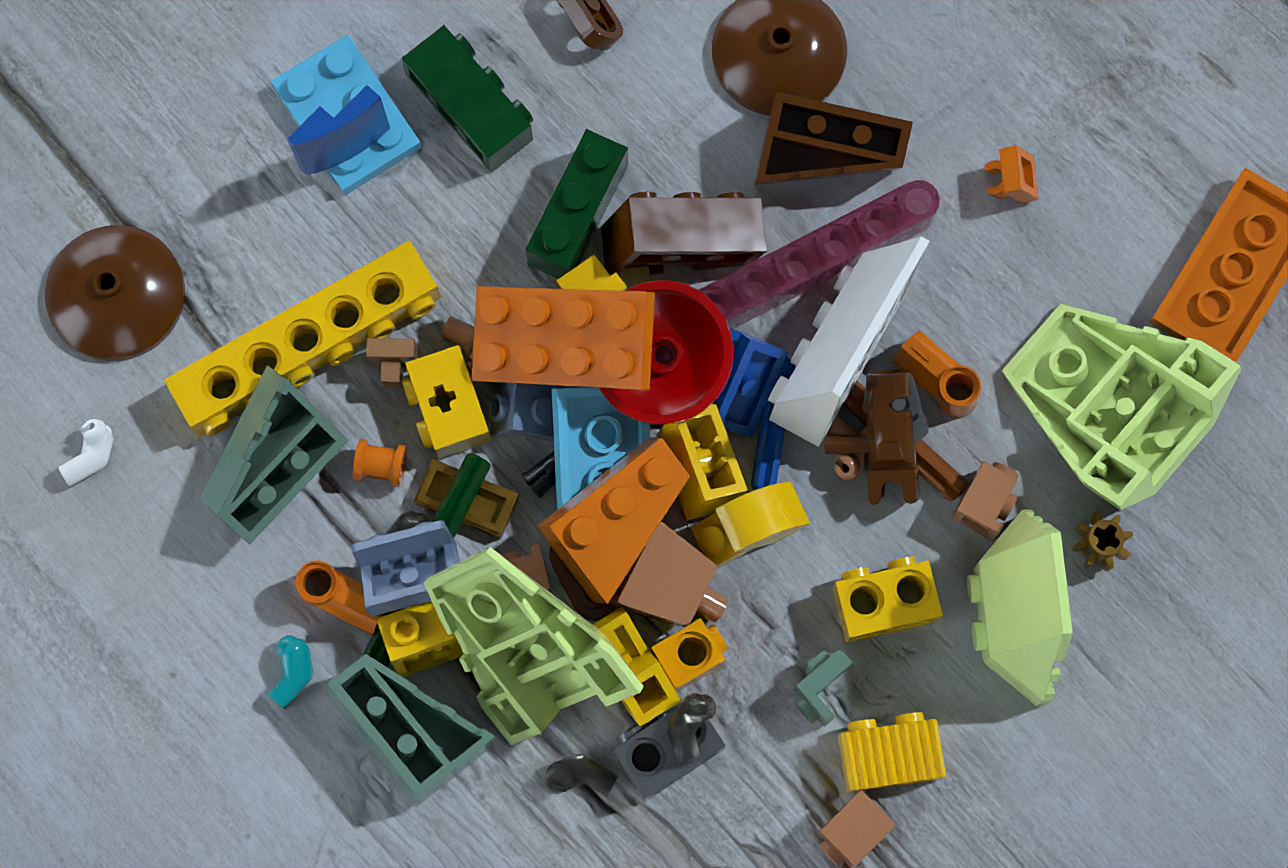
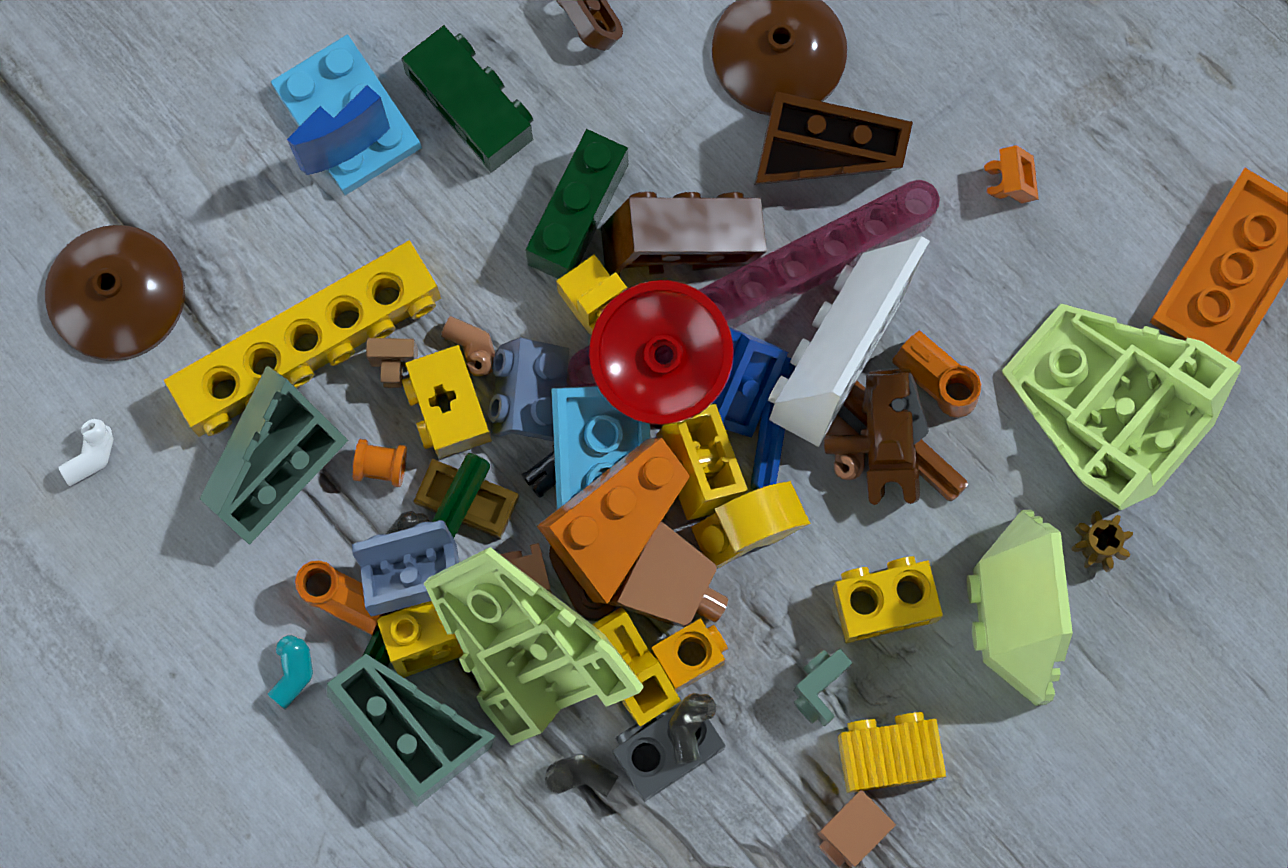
(563, 337): orange plate -> none
(988, 499): nougat brick -> none

